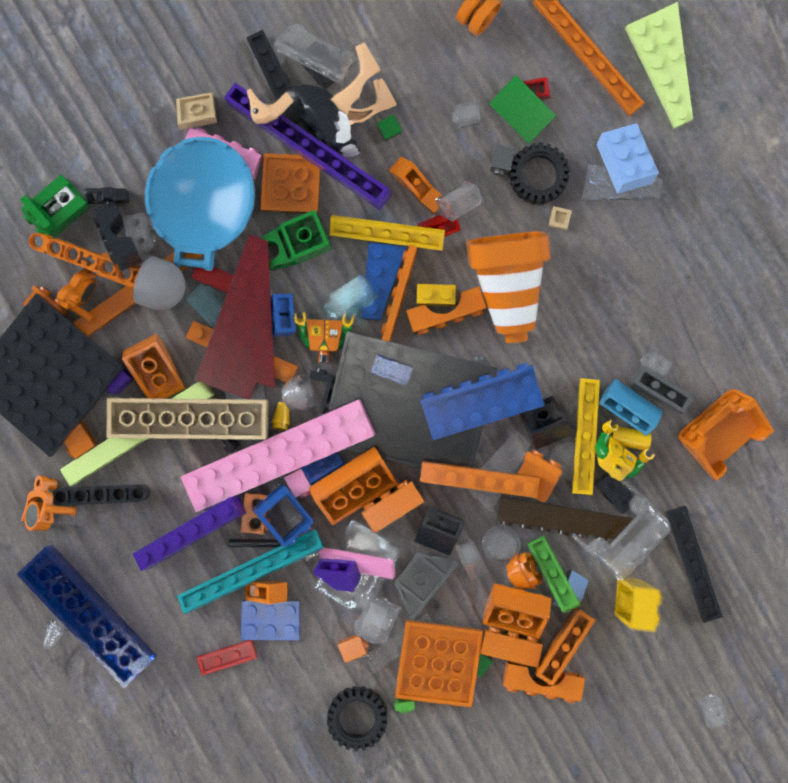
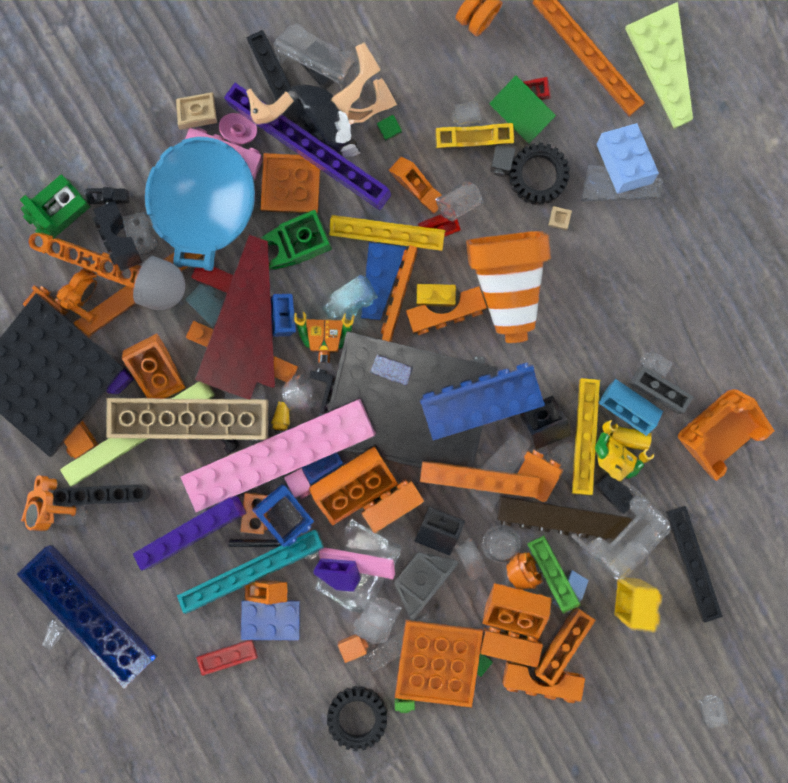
(237, 128): none -> bright pink dish
(474, 136): none -> yellow arch

